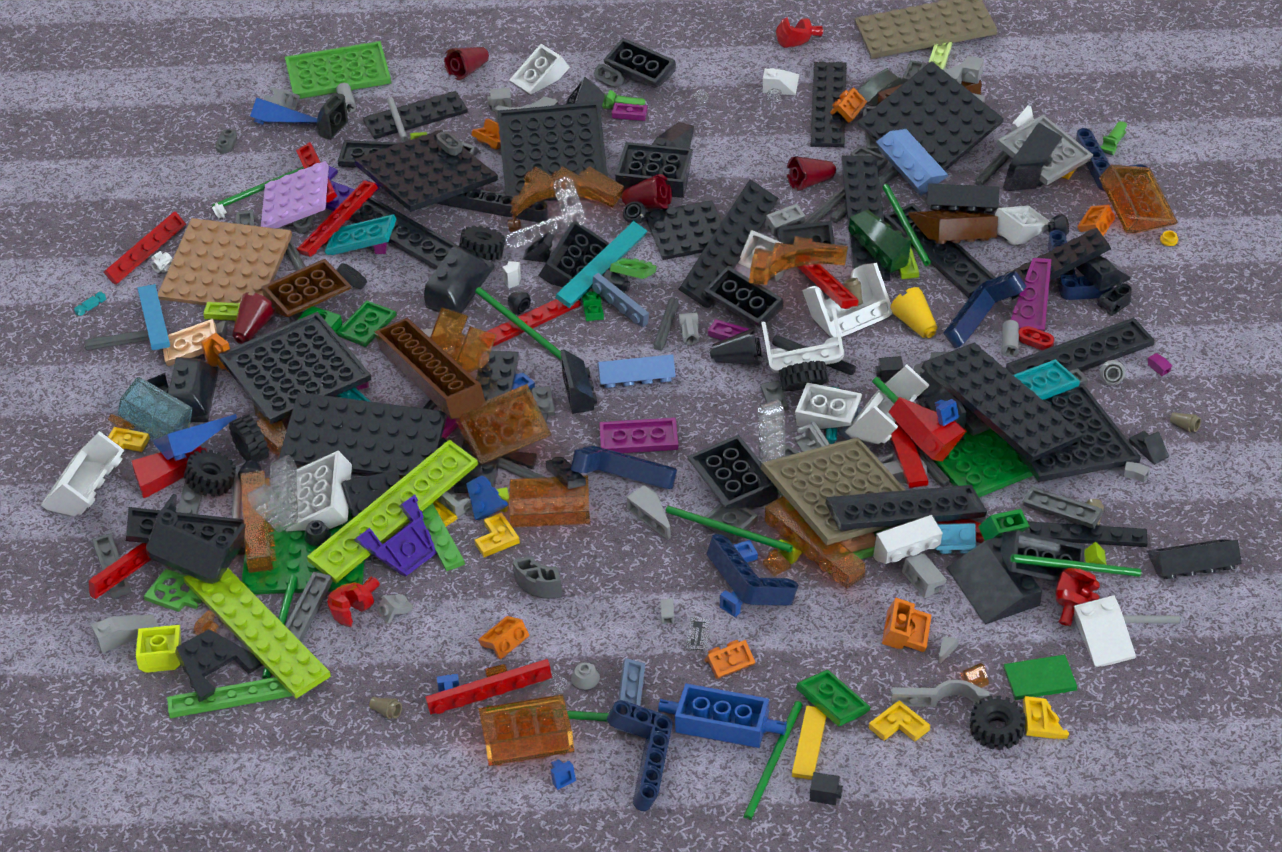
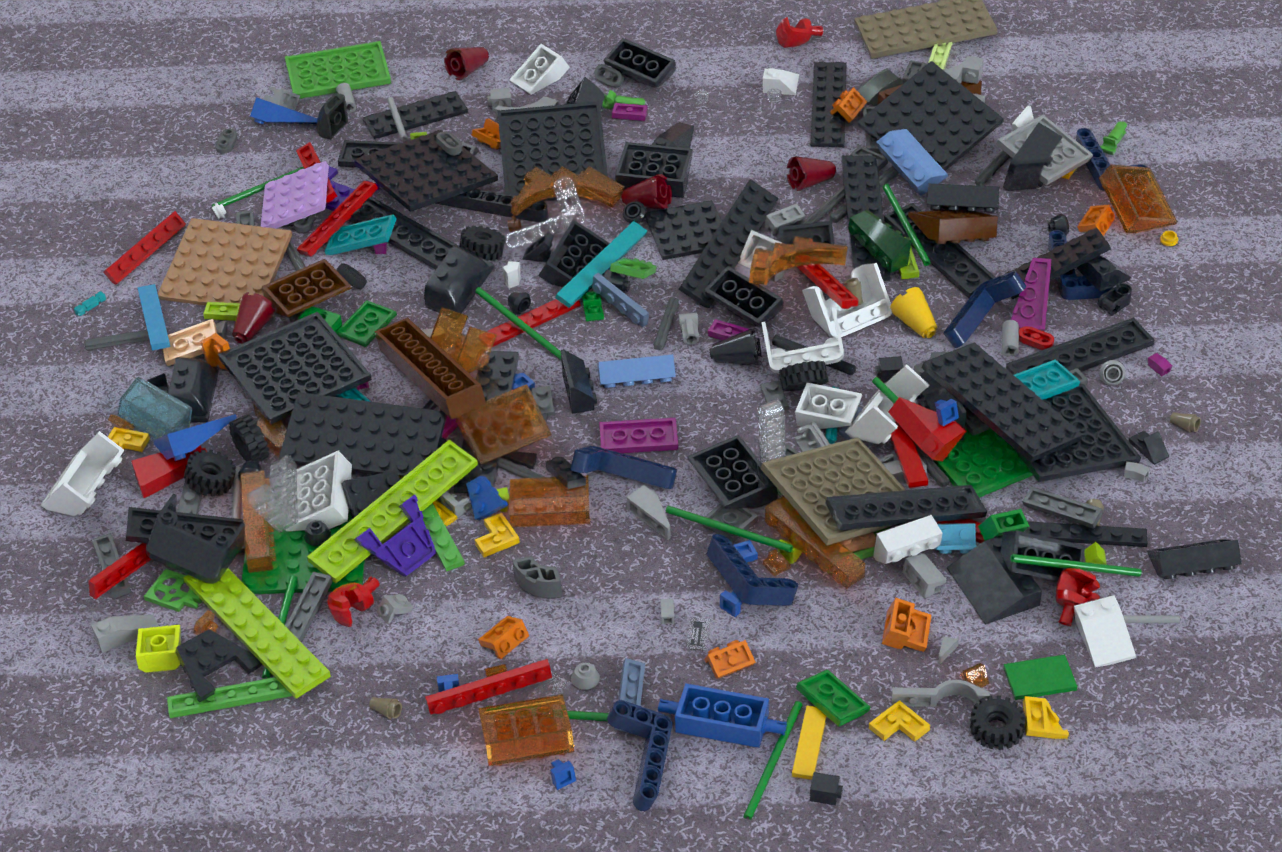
(161, 262): white gear -> none
(1020, 224): white slope -> none

